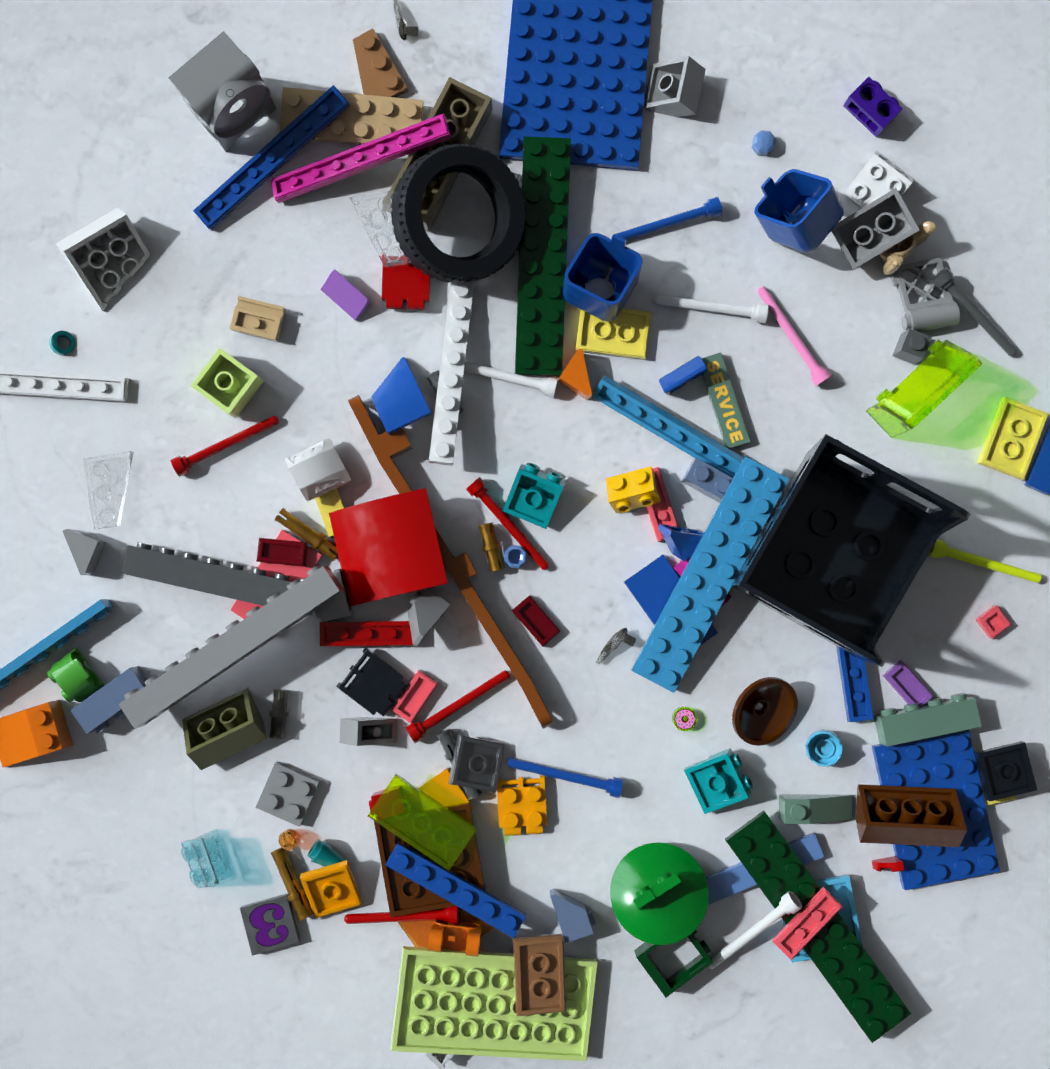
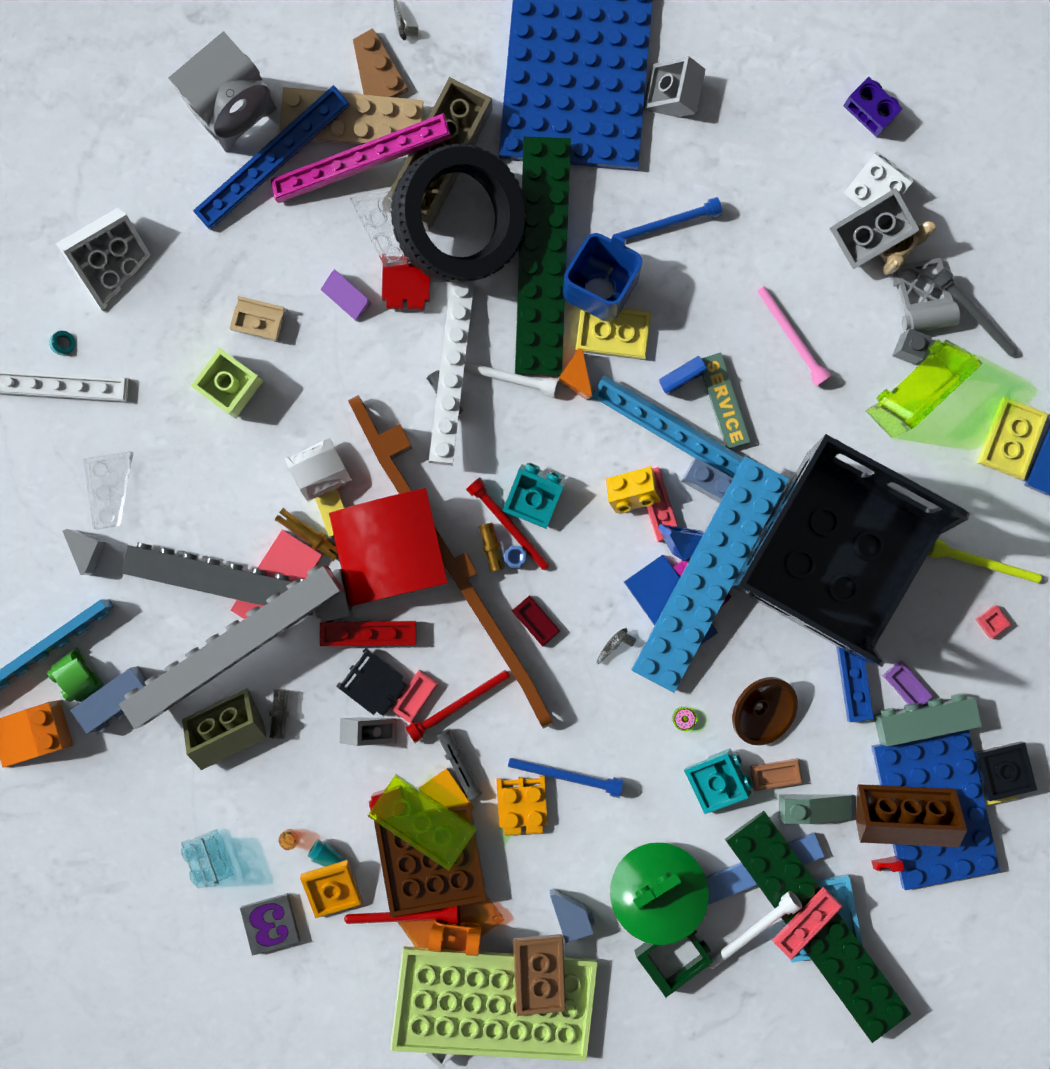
(183, 464): red piece -> none
(282, 552): dark red tile -> none
(287, 794): light grey plate -> none
(292, 884): pearl gold pin -> none
(400, 399): blue slope -> none
(425, 613): light grey slope -> none
(456, 889): blue plate -> none
(476, 763): flat silver tile -> none
(757, 312): white piece -> none
(763, 143): medium blue tile -> none
(776, 774): none -> nougat tile
(816, 217): blue piece -> none
(824, 748): medium azure hair -> none

